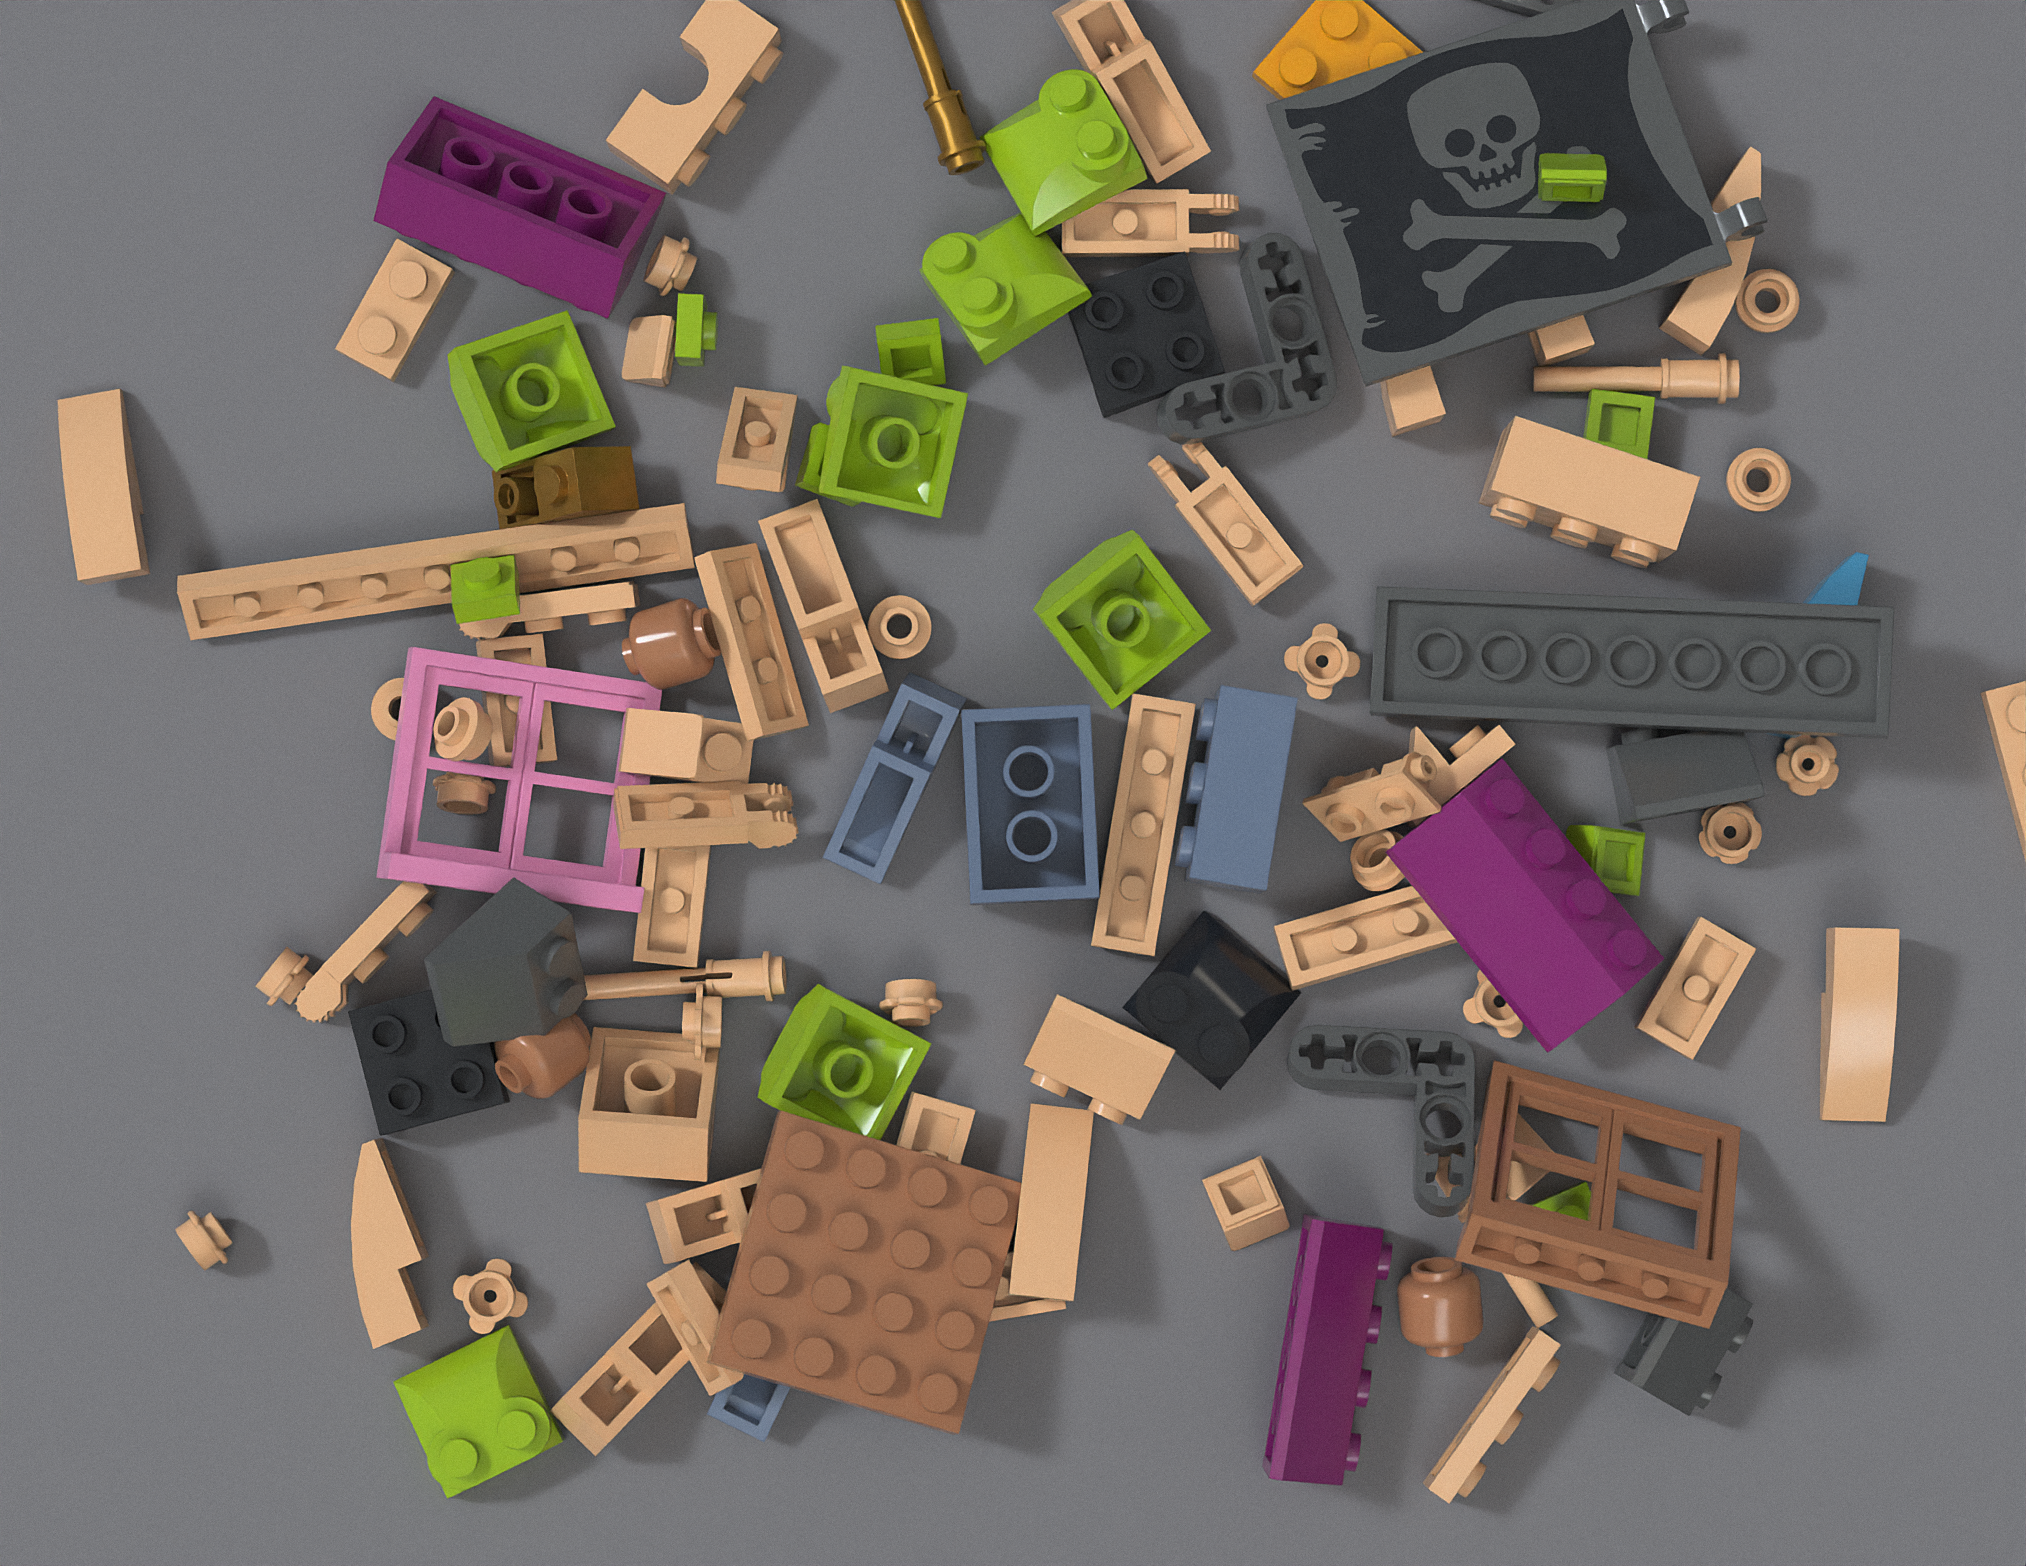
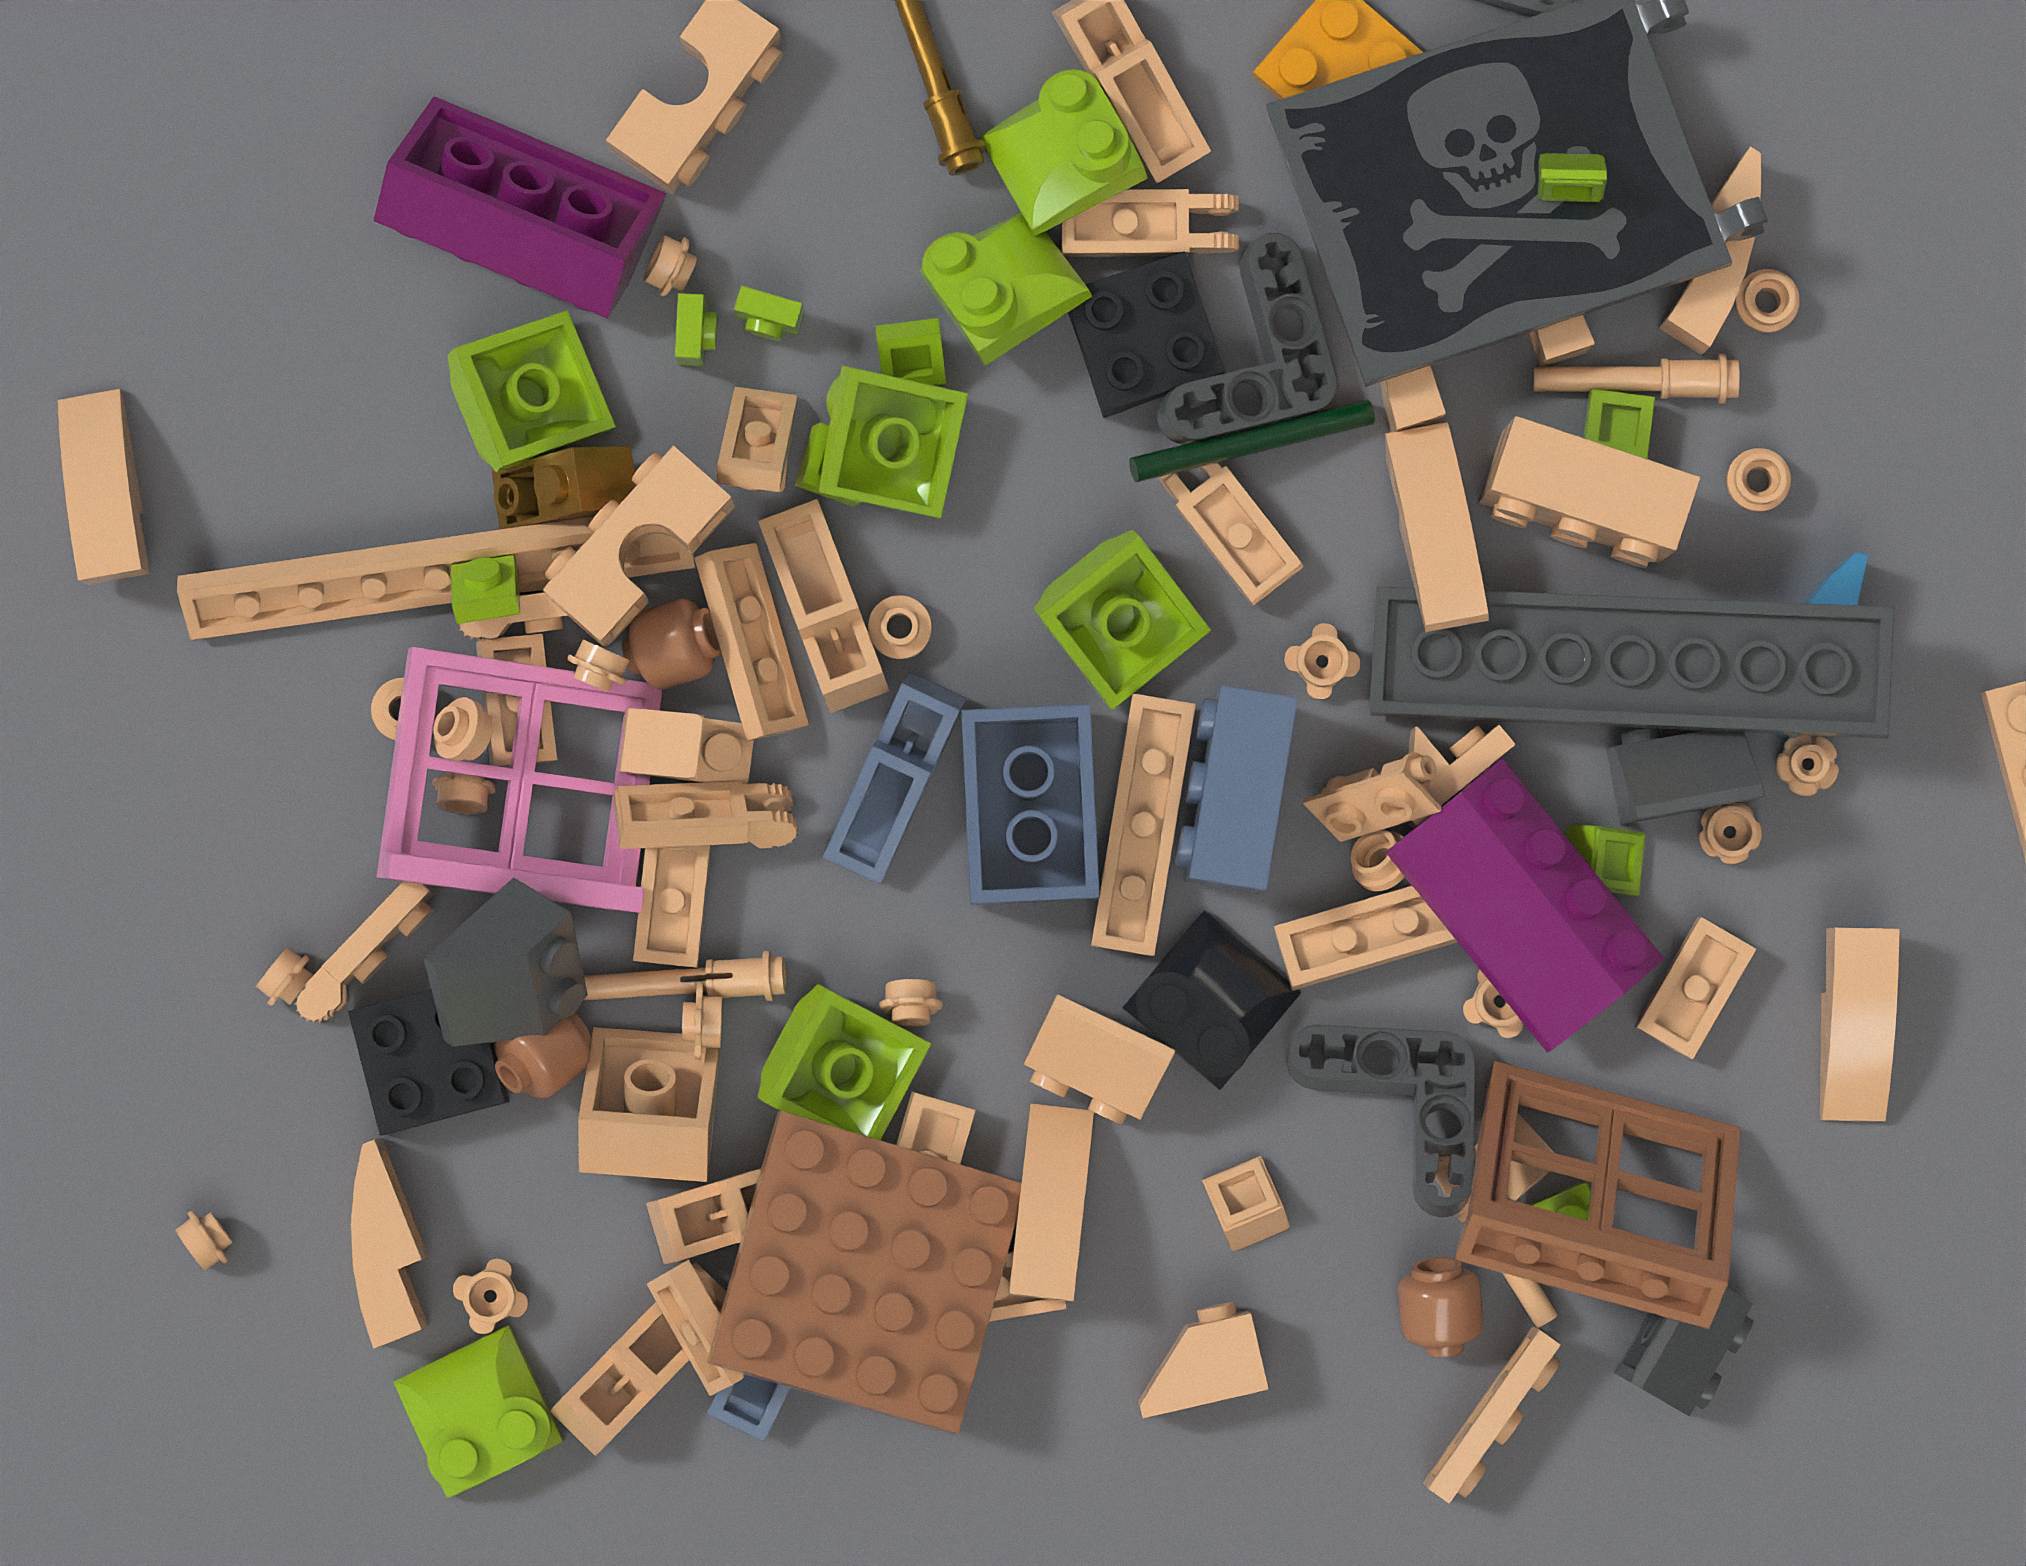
(395, 310): light nougat plate -> none
(598, 666): none -> light nougat plate
(650, 350): light nougat slope -> none
(669, 500): none -> light nougat arch
(768, 314): none -> lime plate
(1207, 1363): none -> light nougat slope
(1251, 440): none -> dark green bar
(1324, 1351): magenta slope -> none
(1436, 526): none -> light nougat slope

